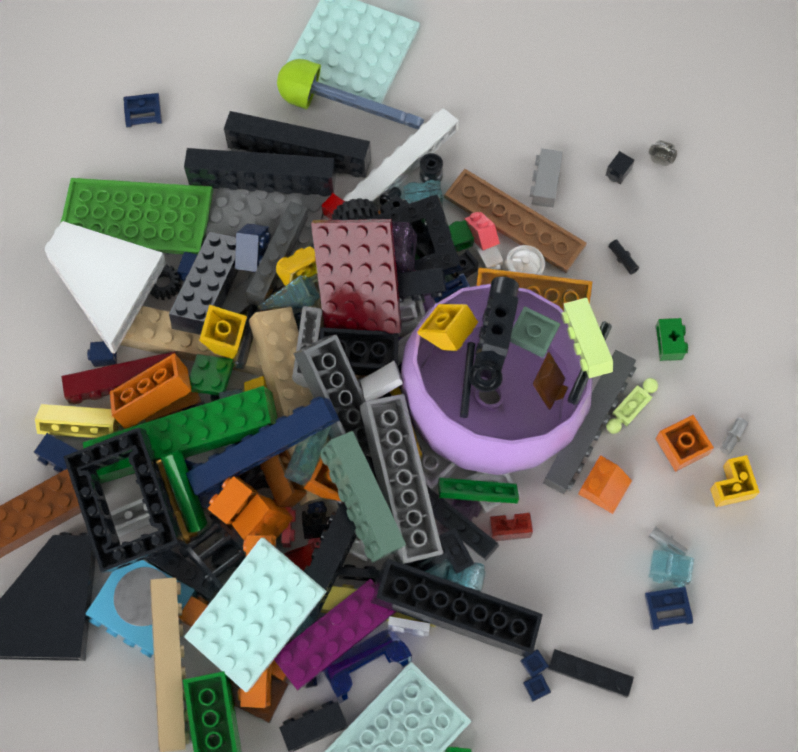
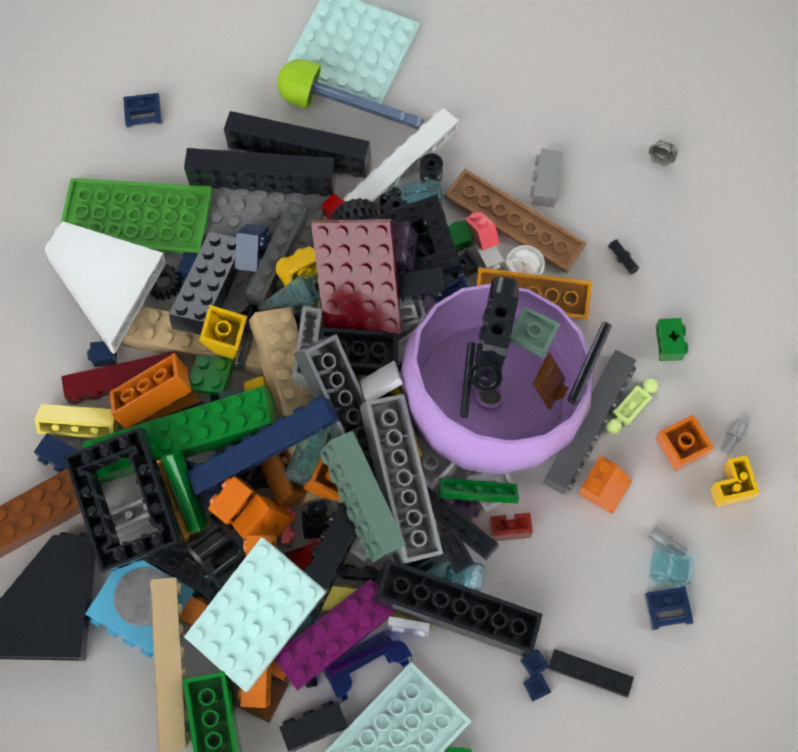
(448, 326): yellow slope -> none
(587, 337): yellowish green brick -> none
(619, 167): black brick -> none

